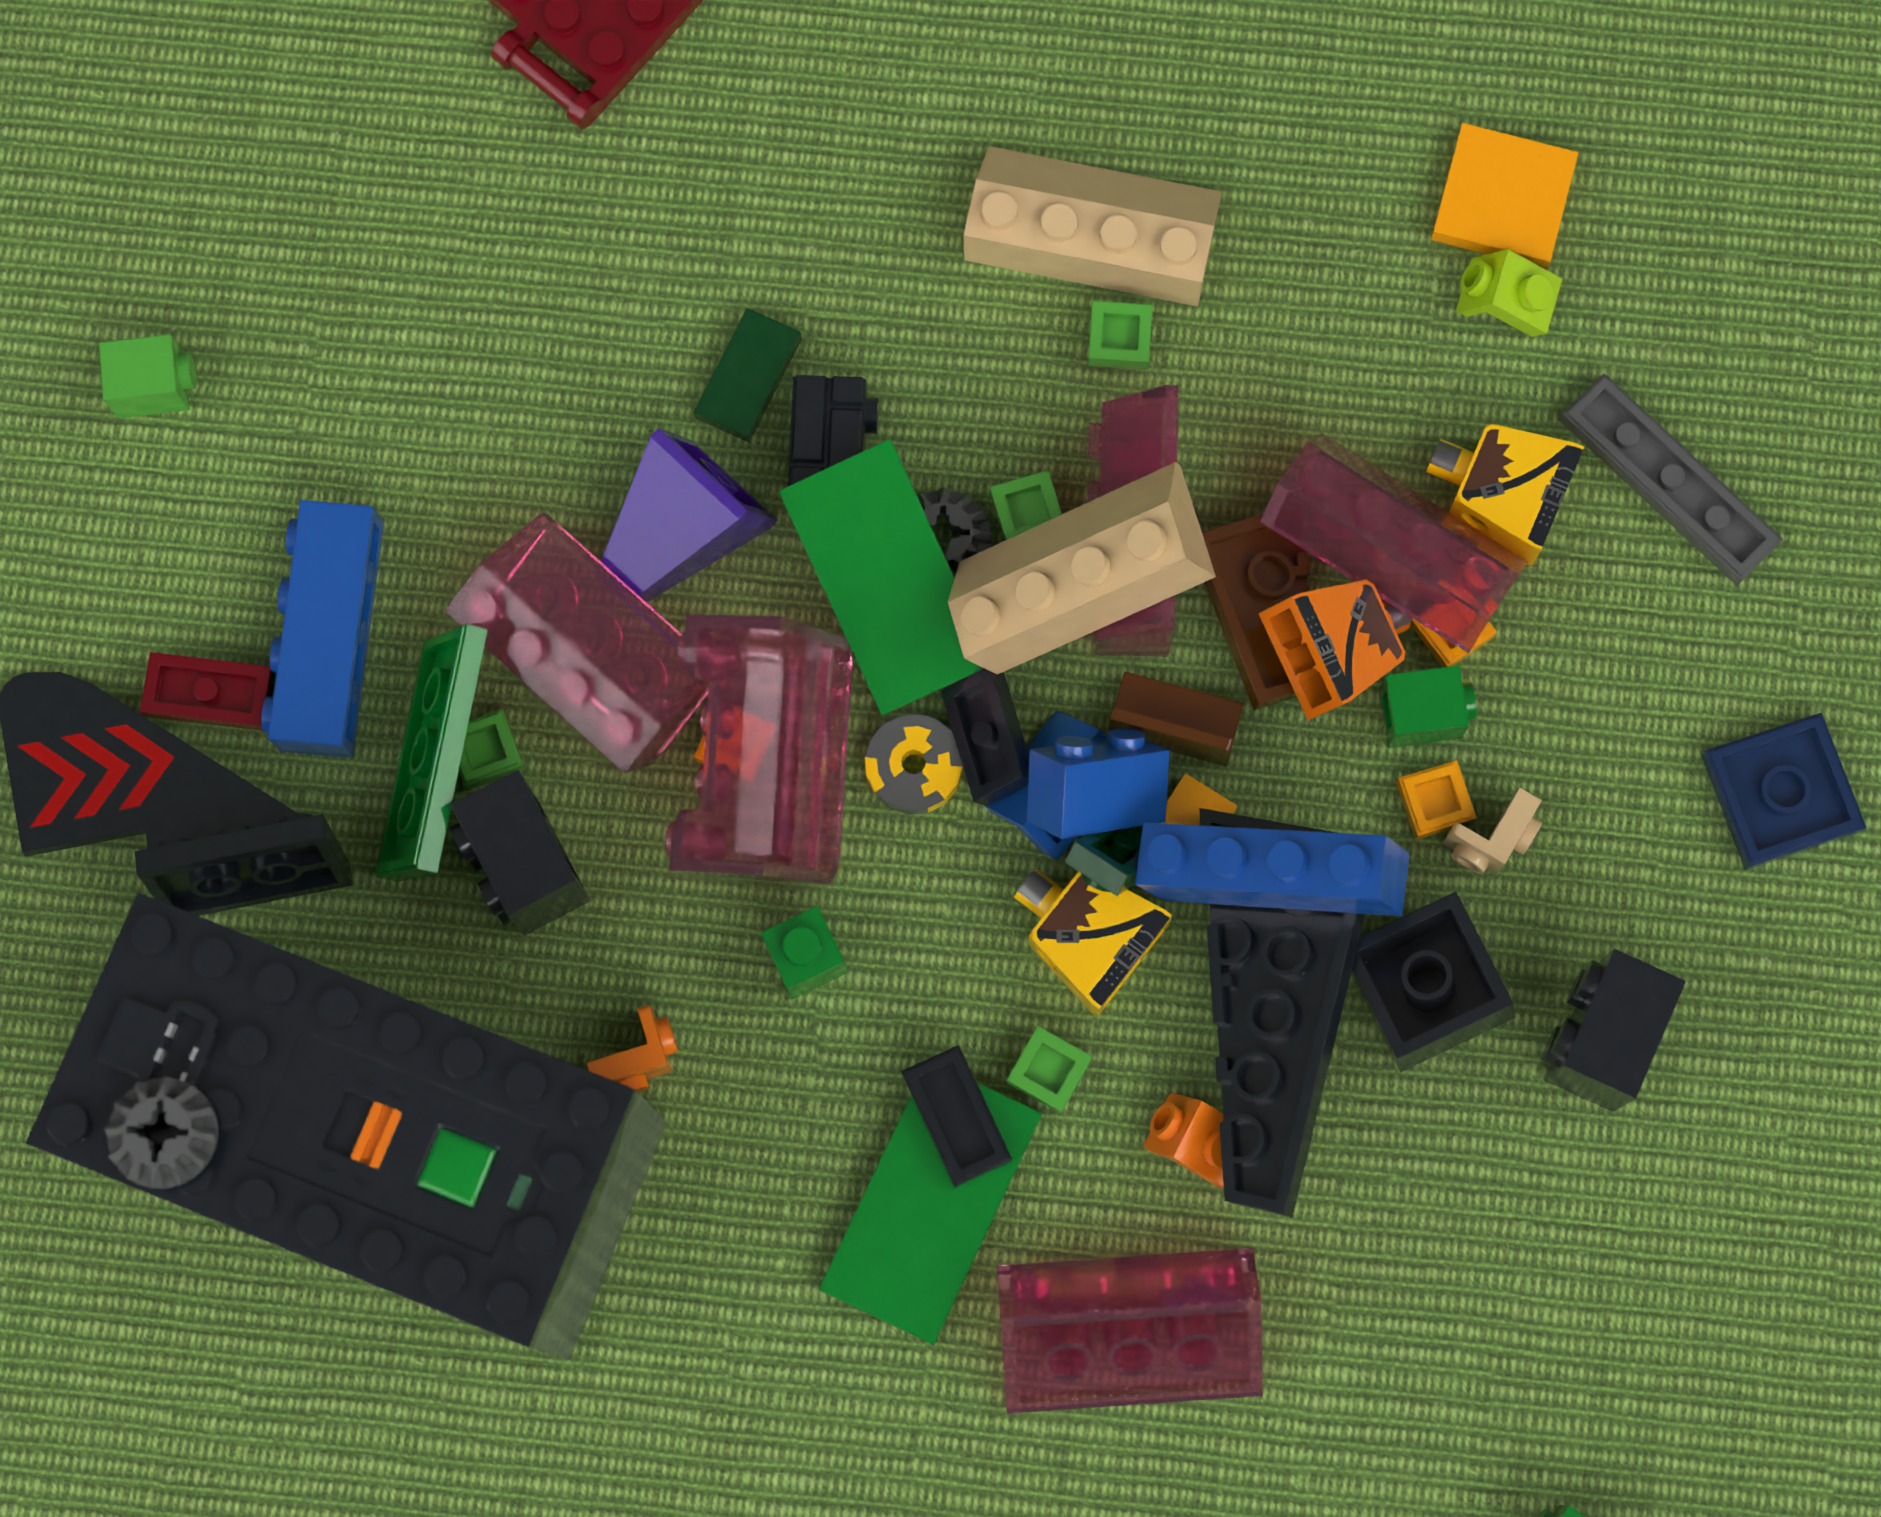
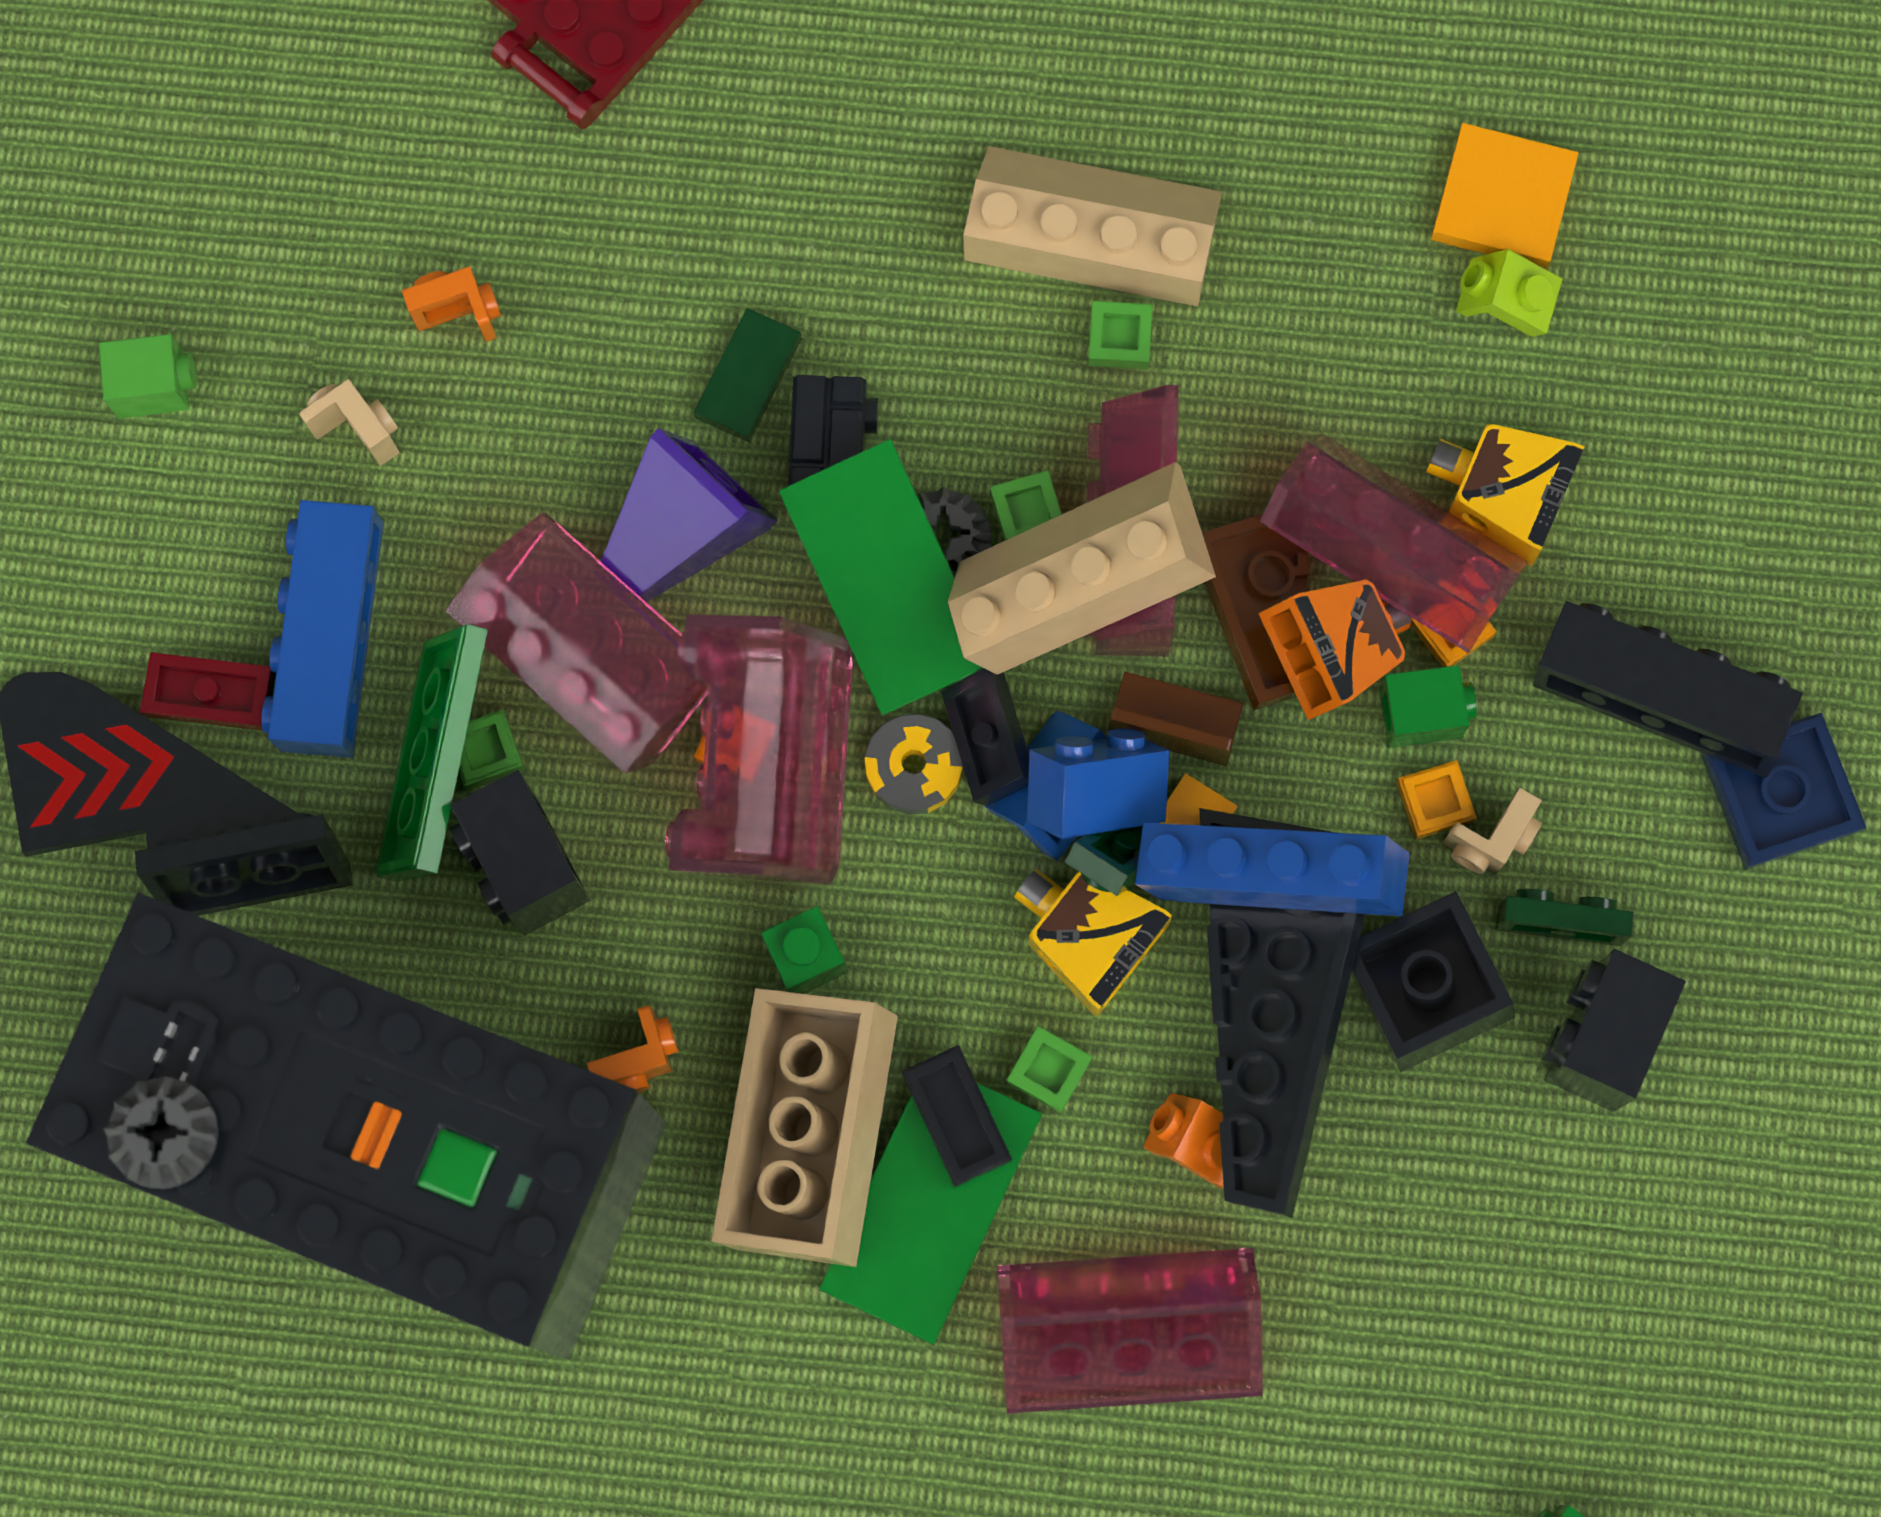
(343, 402): none -> tan bracket
(446, 296): none -> orange bracket
(805, 1127): none -> tan brick
(1589, 921): none -> dark green plate
(1667, 687): none -> black brick
(1670, 479): dark grey tile -> none

